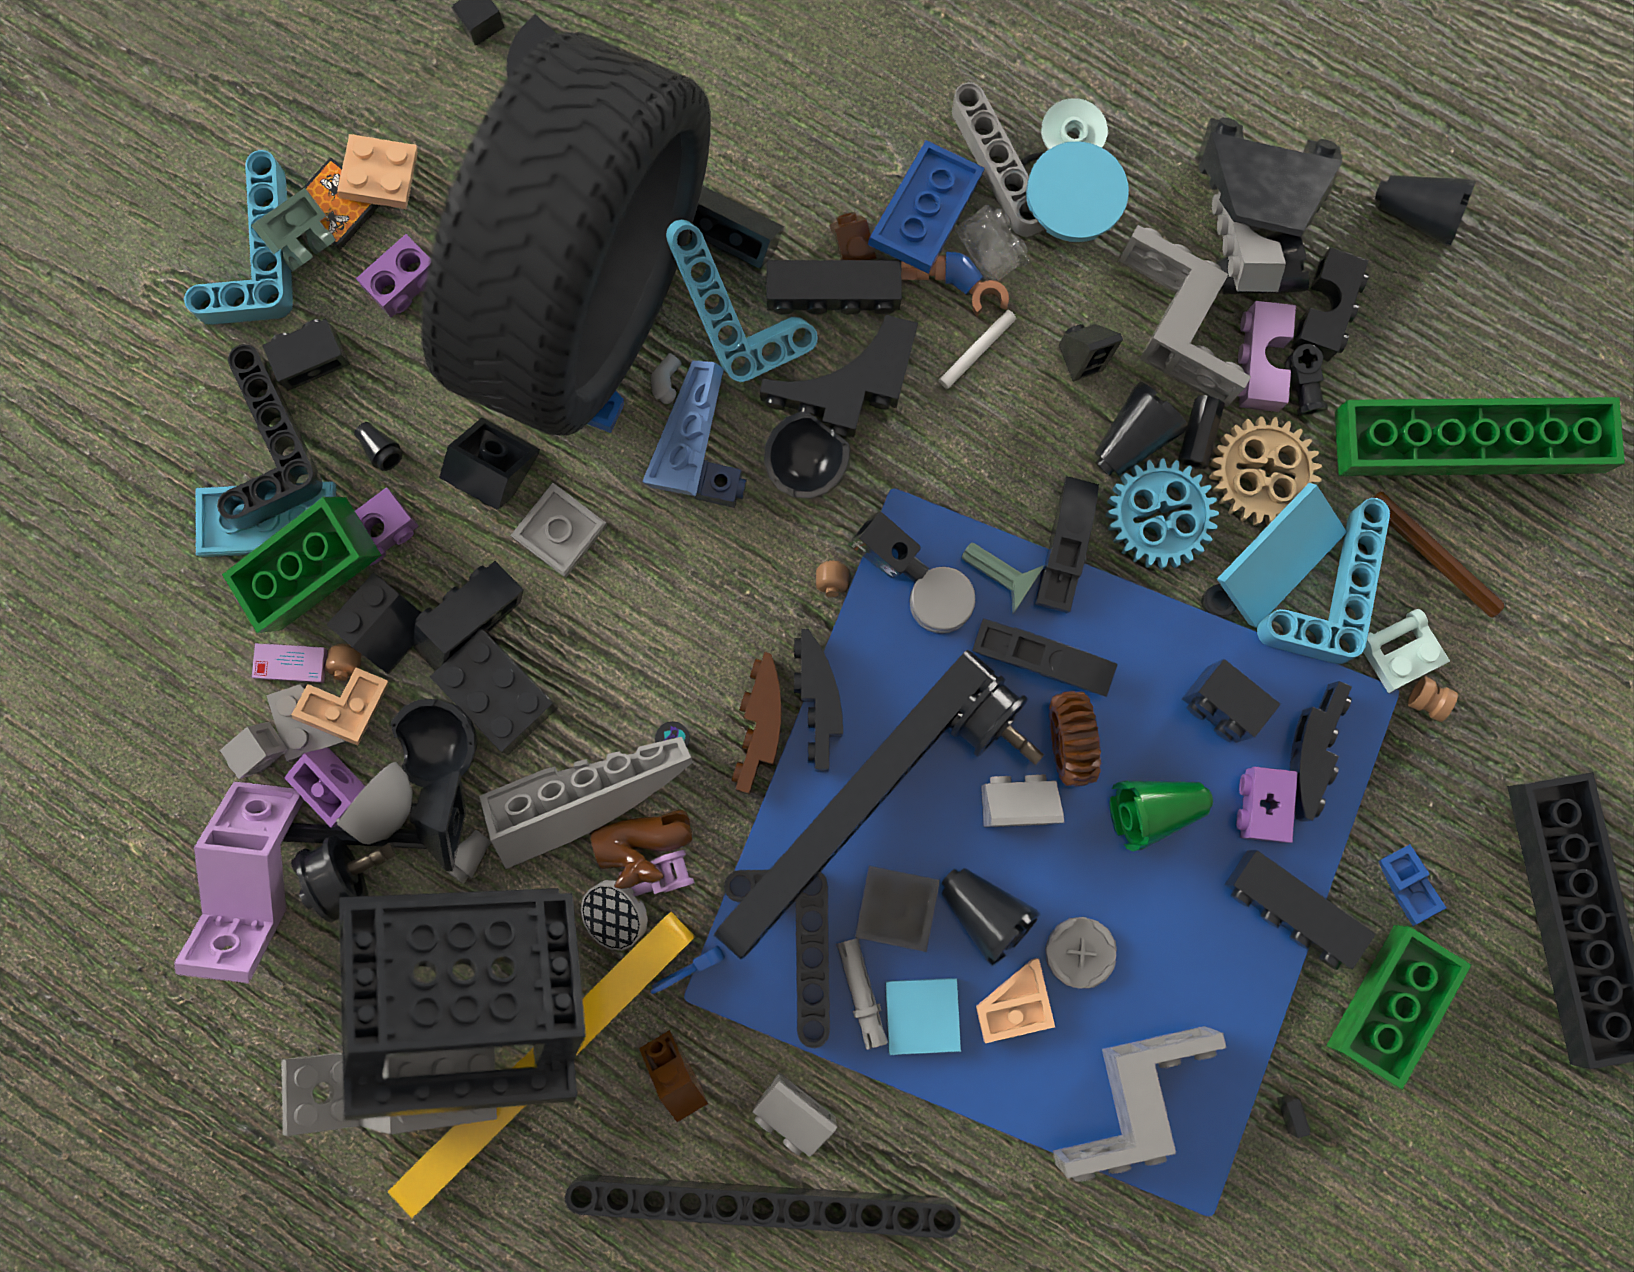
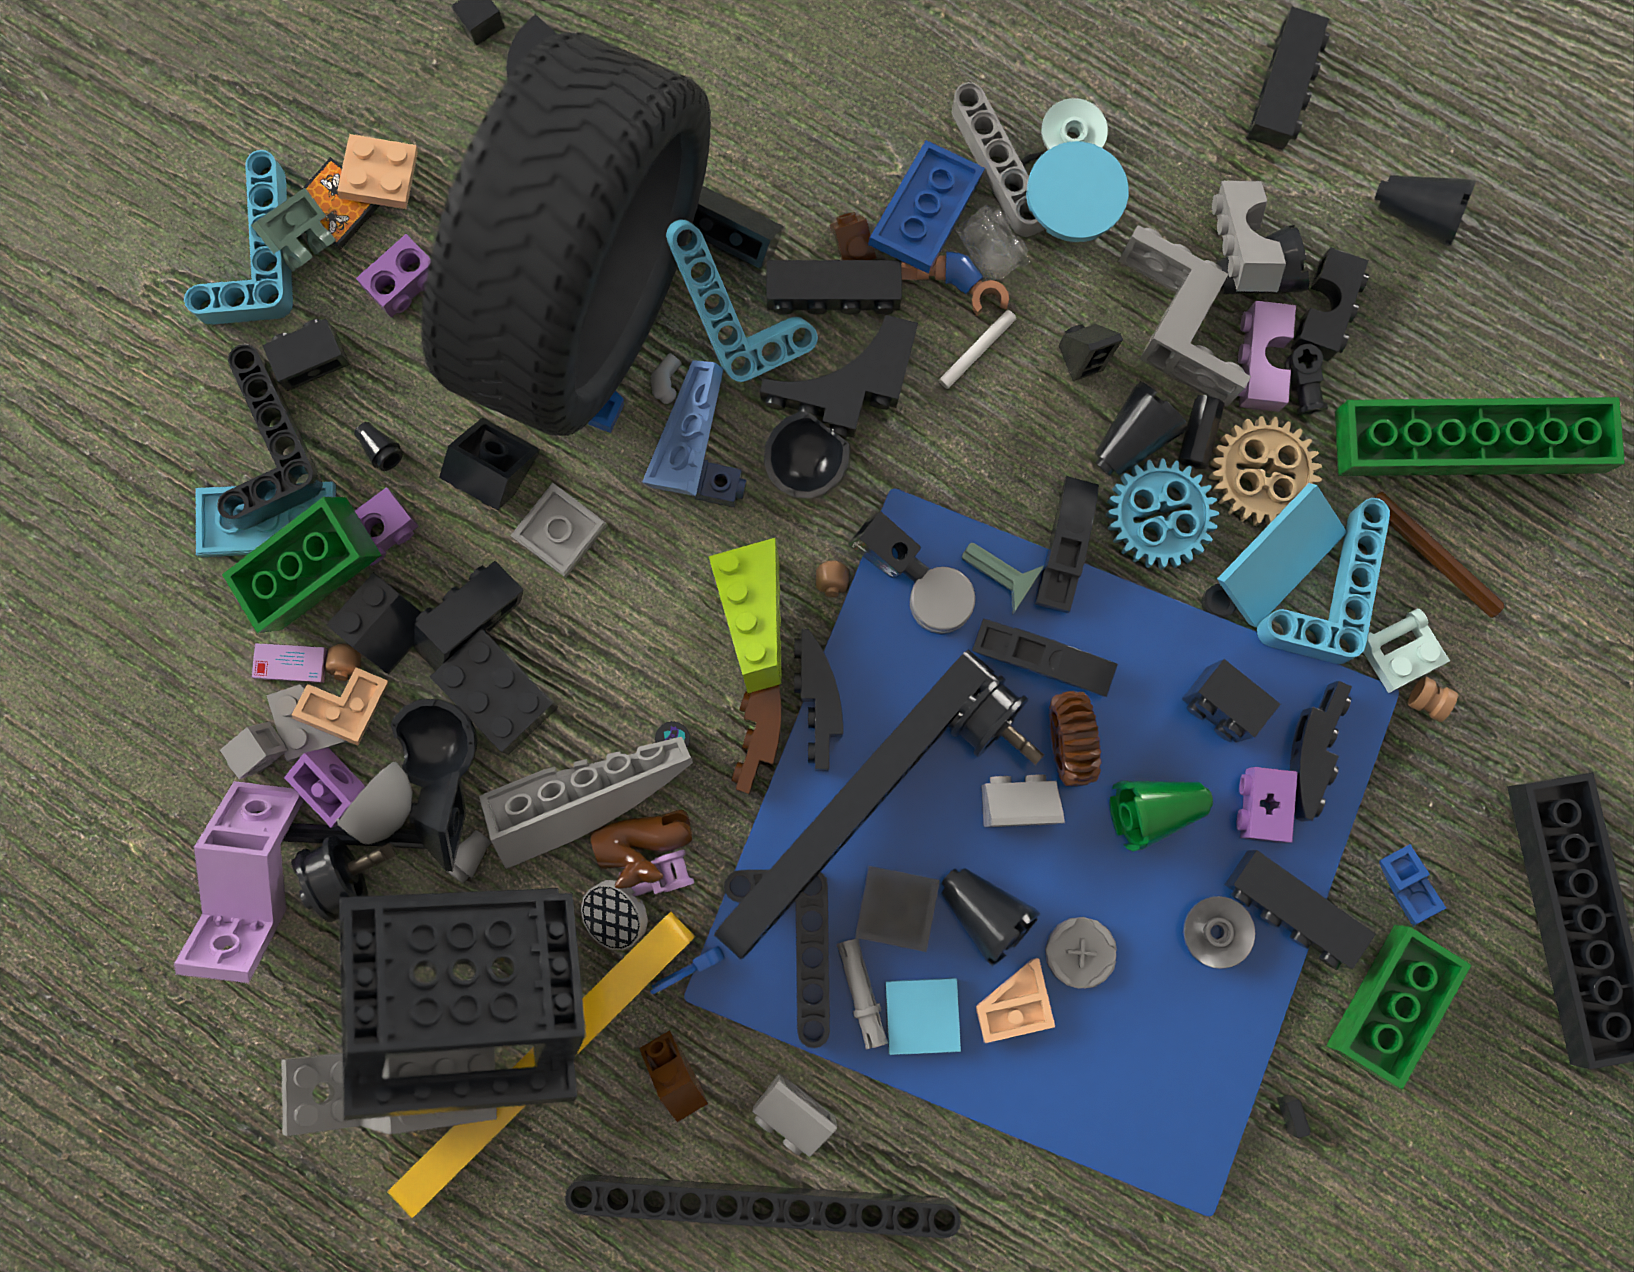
(751, 602): none -> lime wedge
(1138, 1104): light grey bracket -> none
(1236, 935): none -> flat silver dish
(1267, 182): black wedge -> none
(1288, 78): none -> black brick

